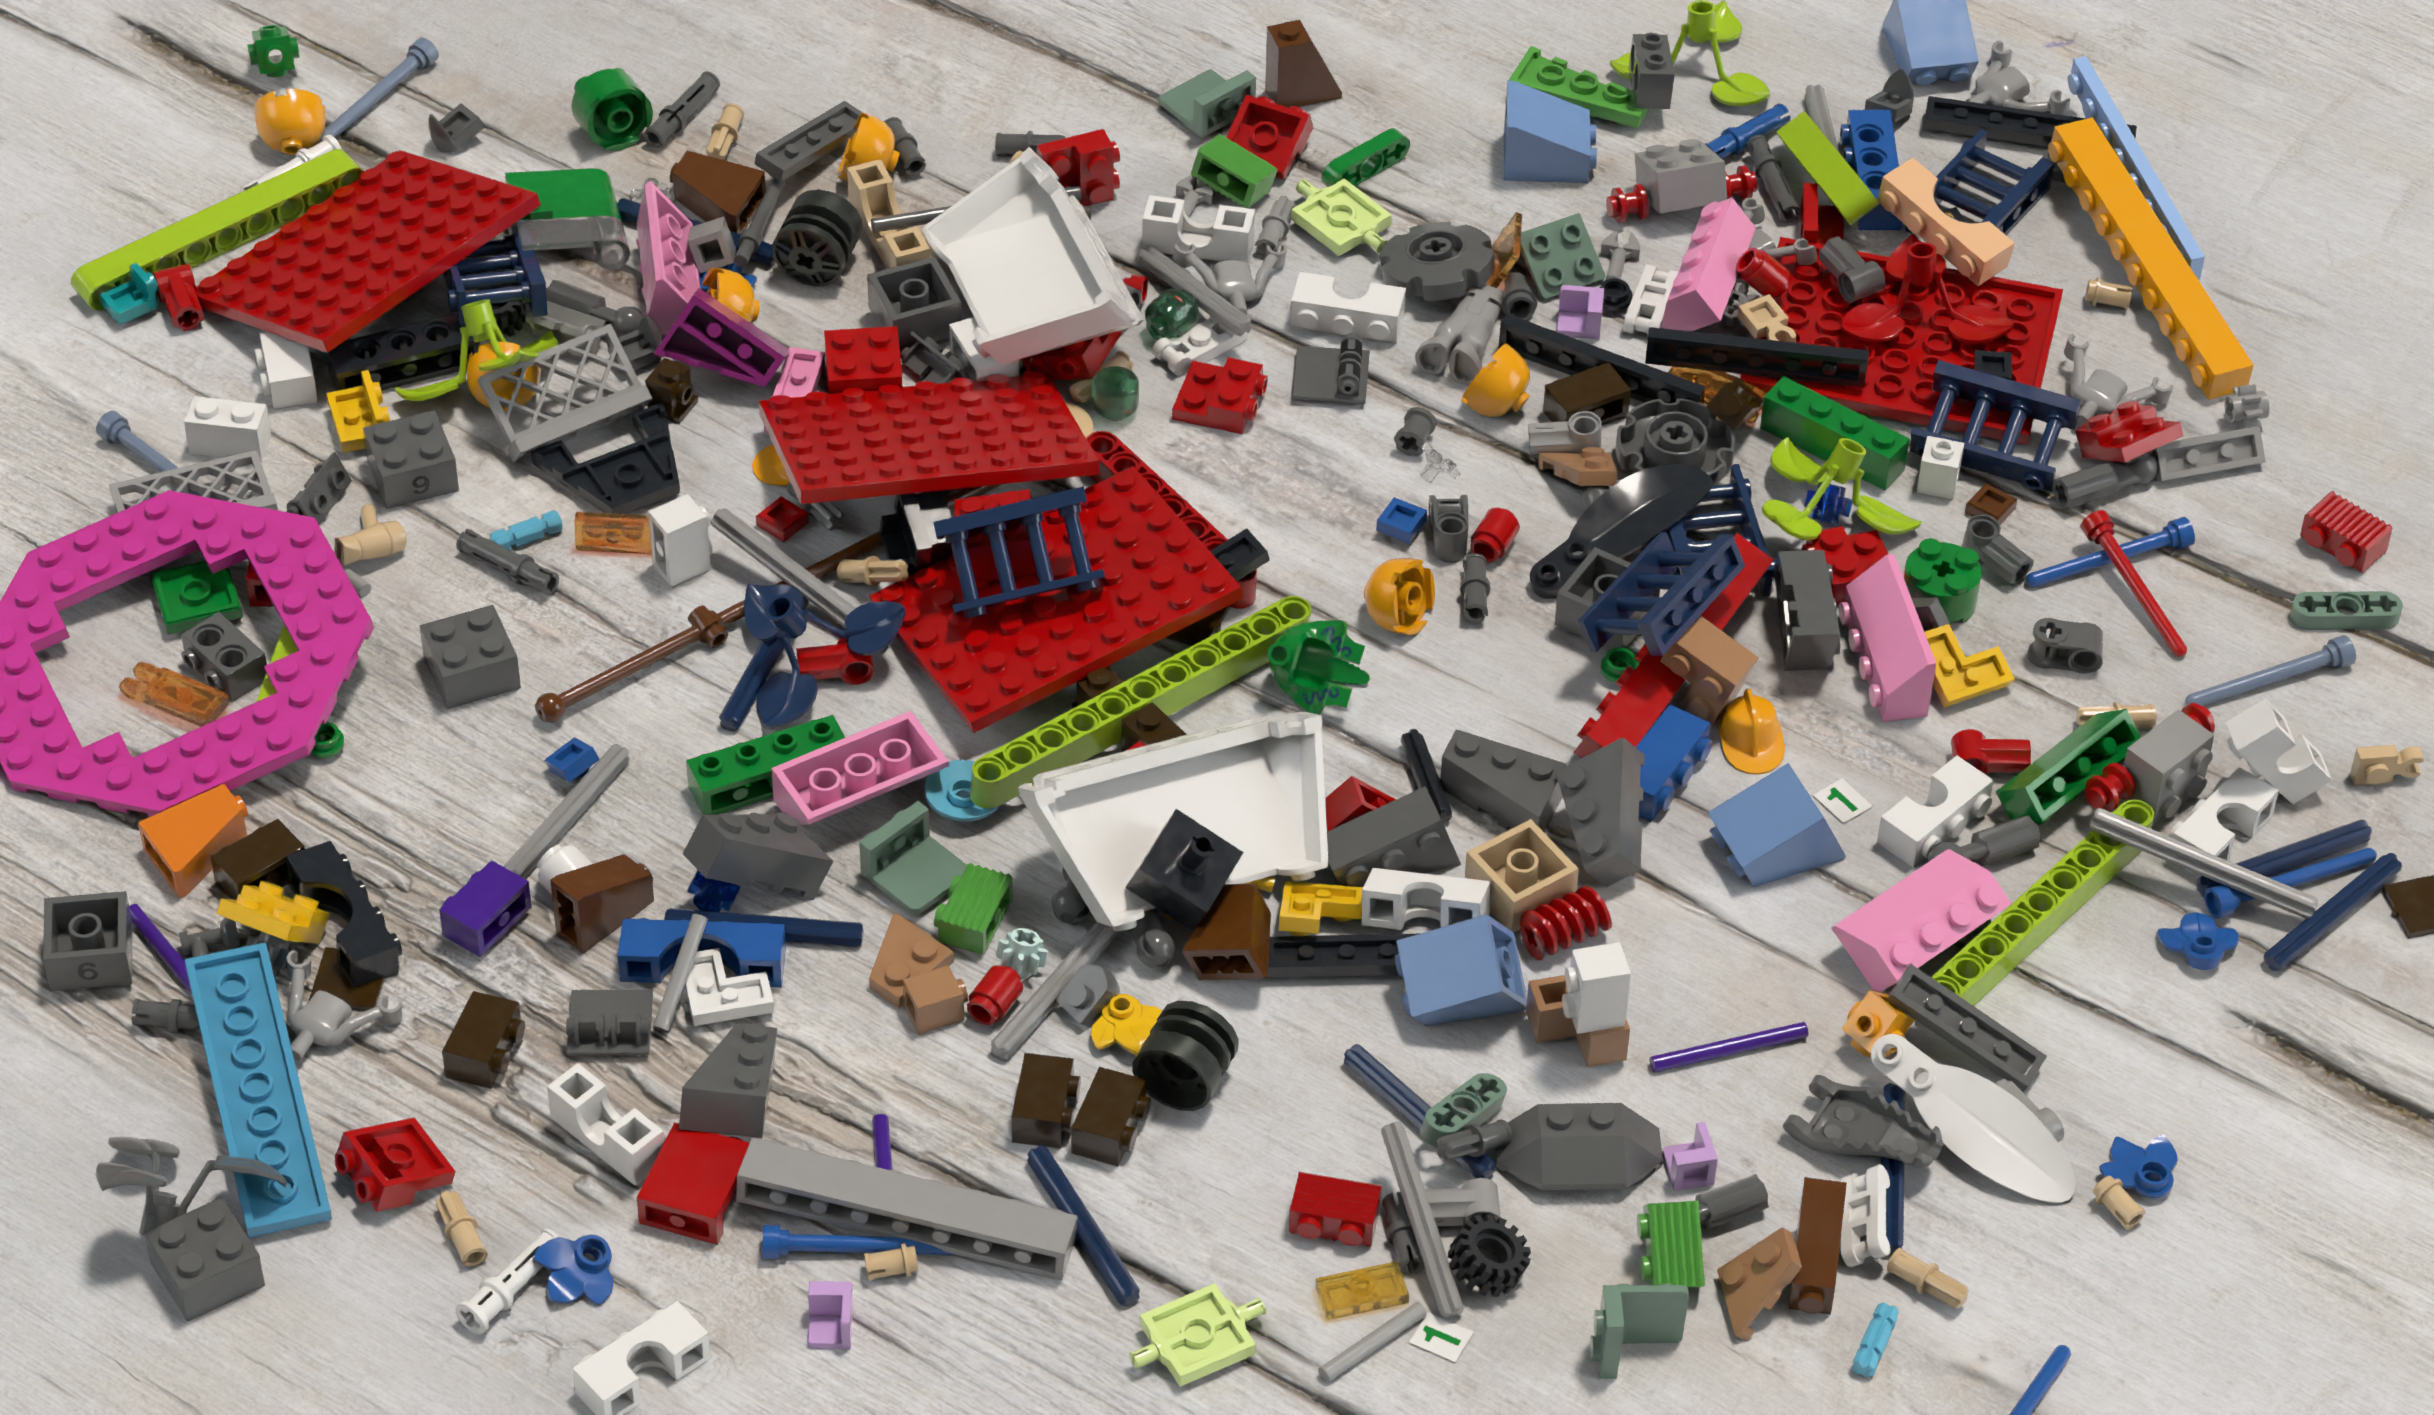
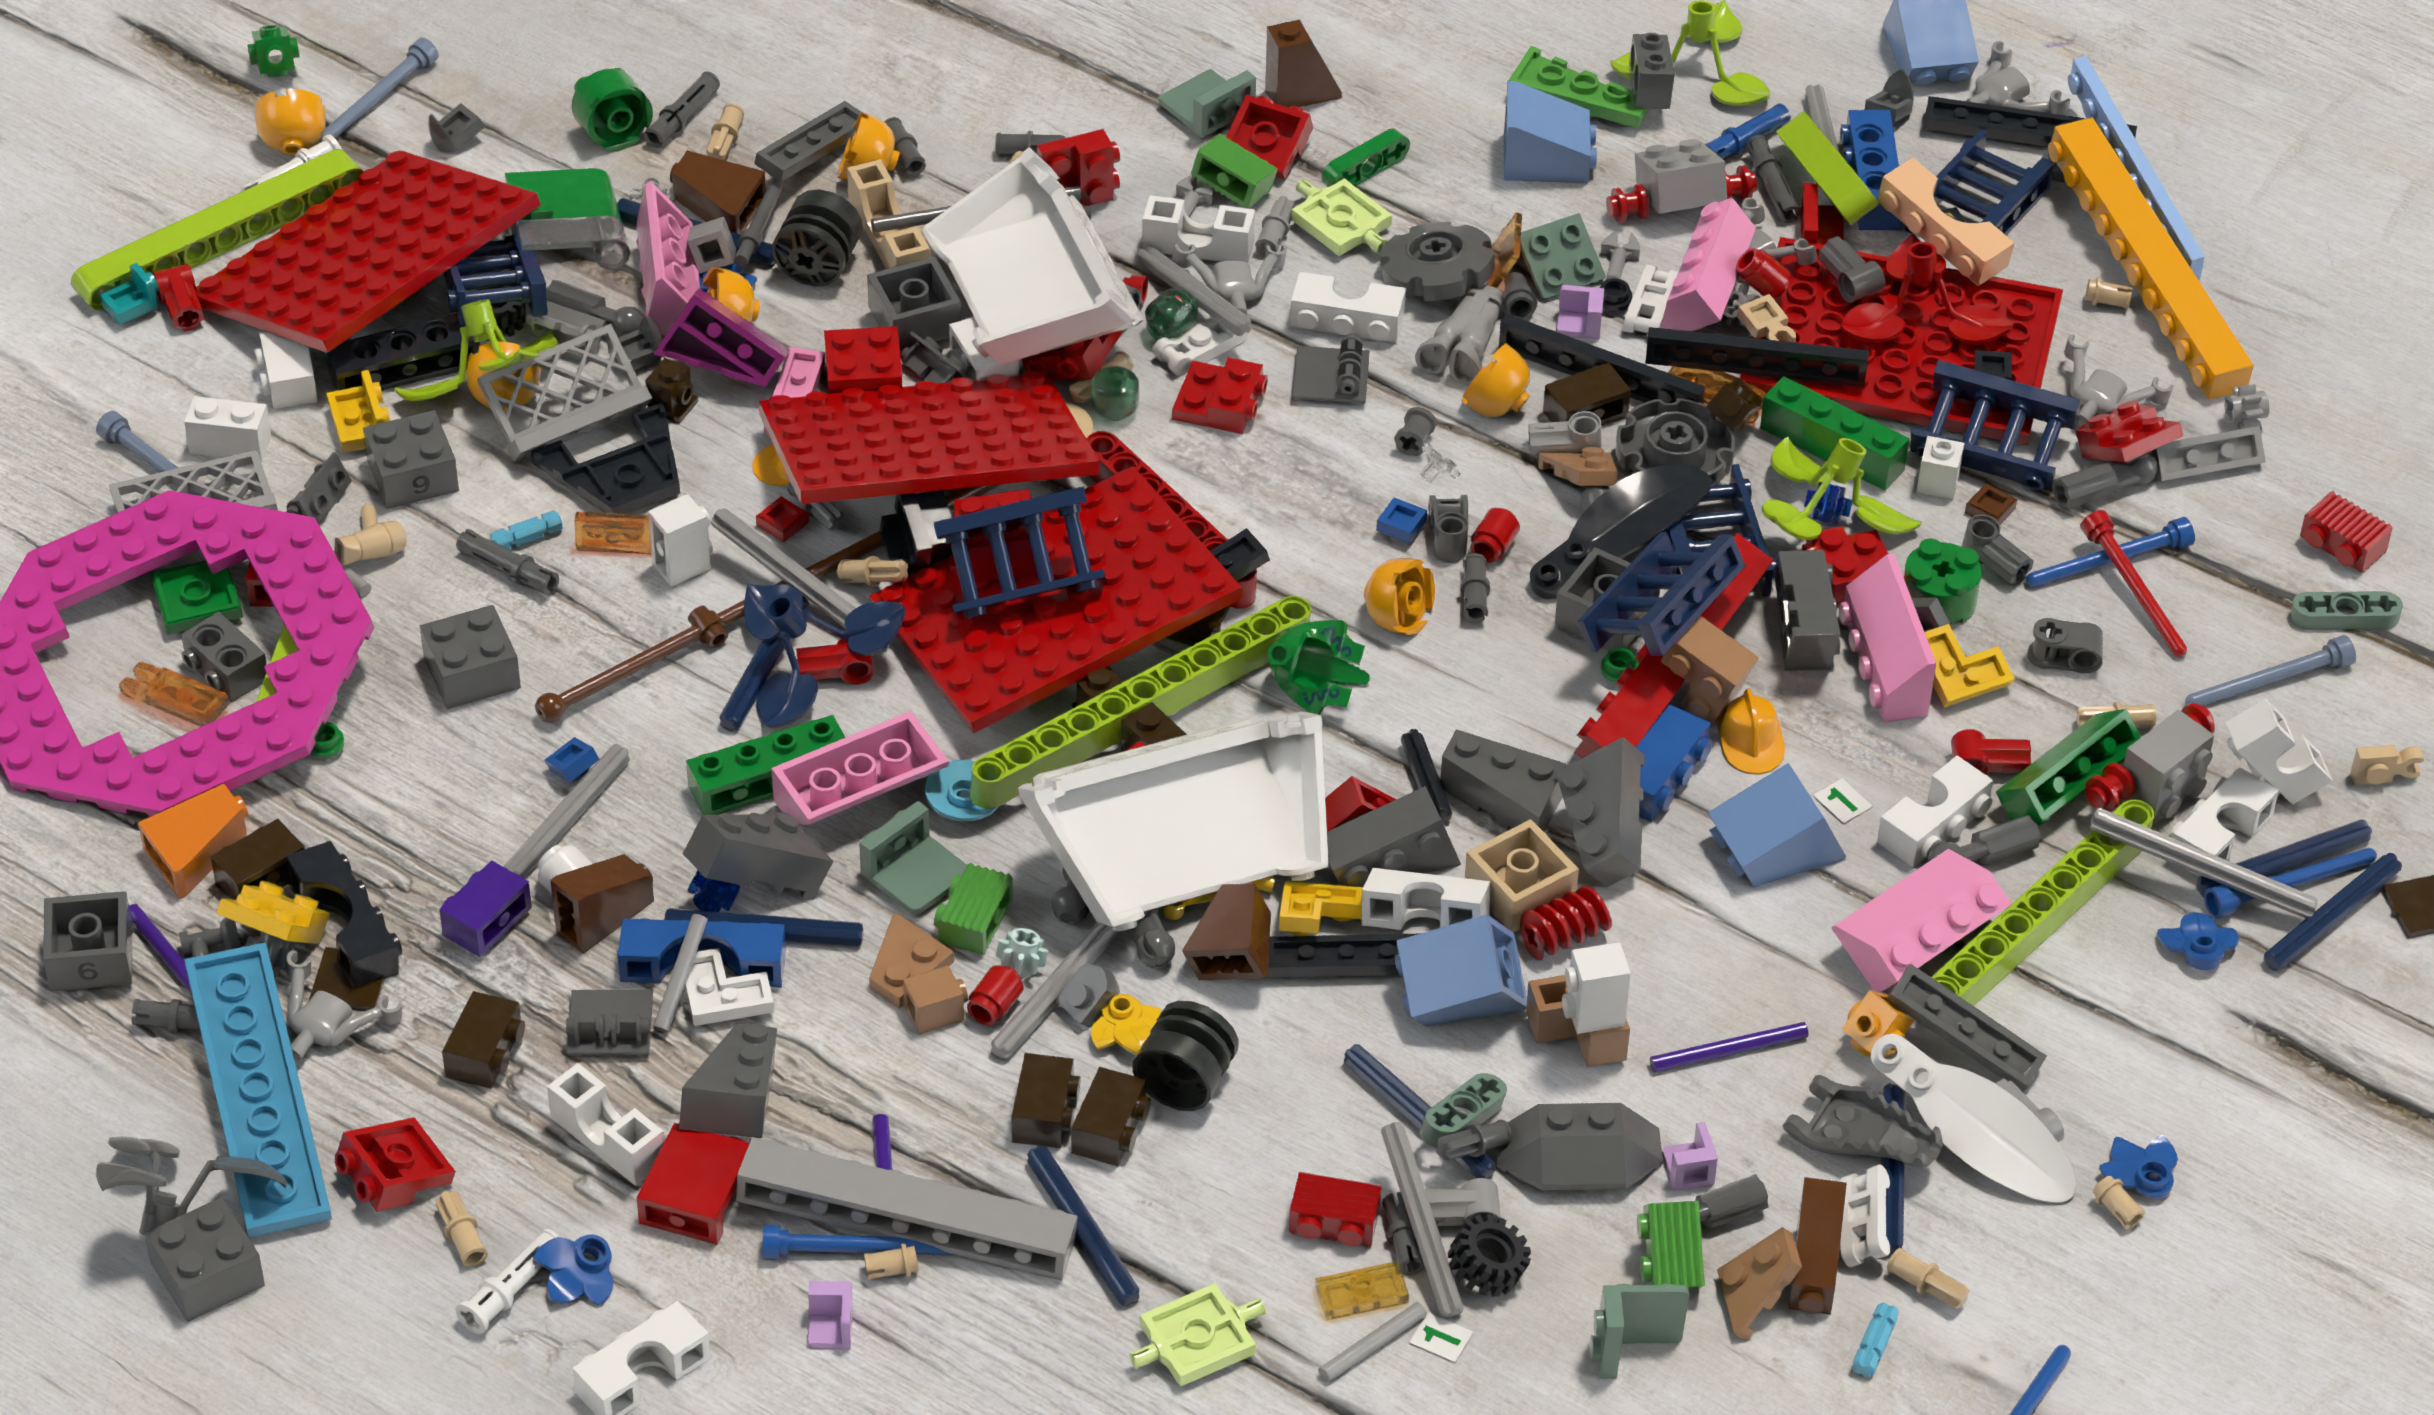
(1184, 870): black brick -> none

